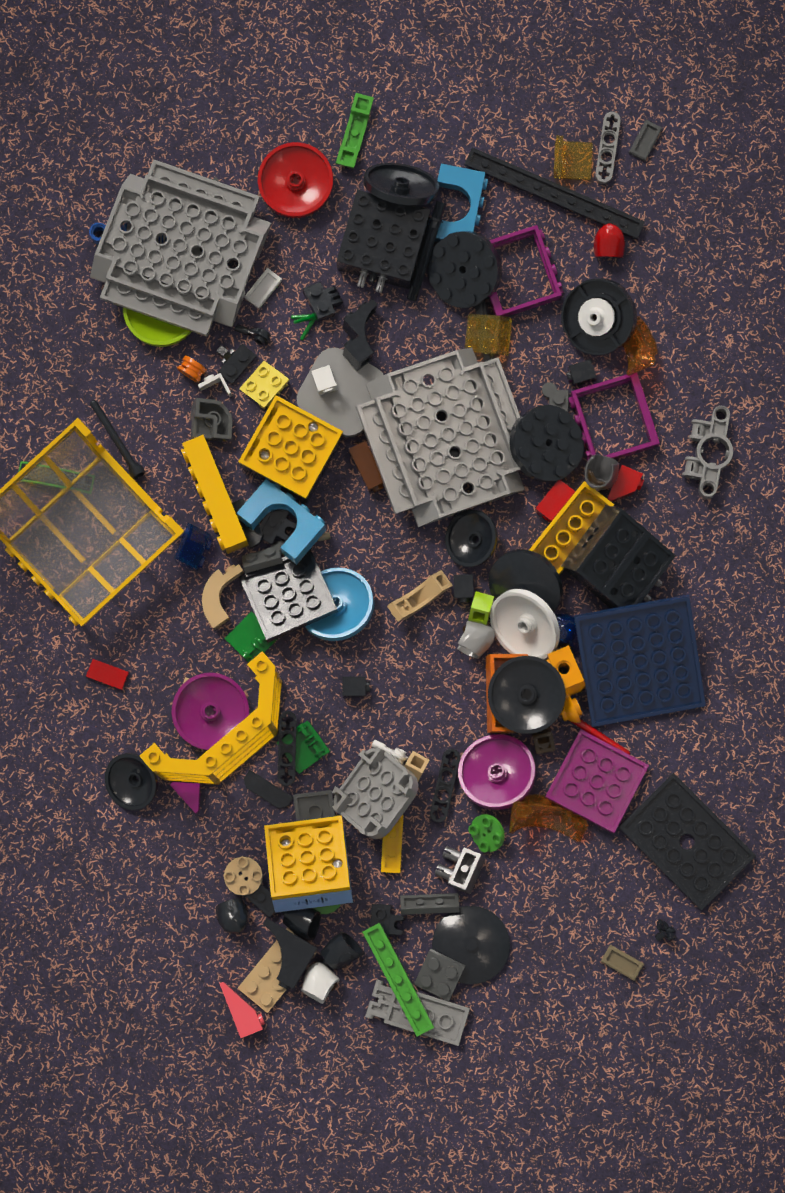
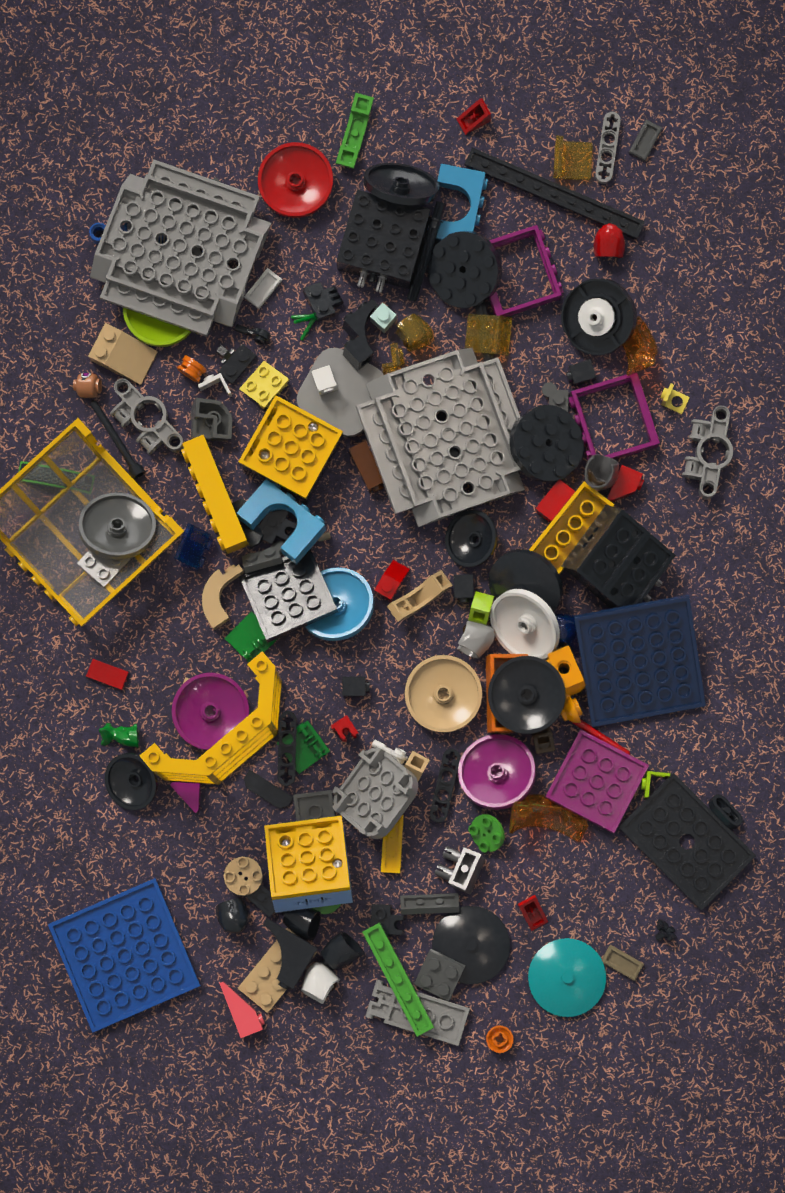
(87, 385): none -> nougat head
(101, 568): none -> light grey hinge
(117, 526): none -> dark grey dish
(122, 354): none -> tan slope
(124, 735): none -> green animal
(124, 955): none -> blue plate
(132, 402): none -> light grey piece
(343, 726): none -> red hinge
(383, 318): none -> light aqua brick
(391, 580): none -> red slope
(397, 358): none -> clear yellow bracket
(415, 332): none -> clear yellow piece
(443, 693): none -> tan dish
(474, 117): none -> red slope
(499, 1039): none -> orange wheel
(532, 912): none -> red slope
(567, 977): none -> teal dish
(645, 783): none -> lime bracket
(667, 396): none -> light yellow bracket
(725, 811): none -> black plate

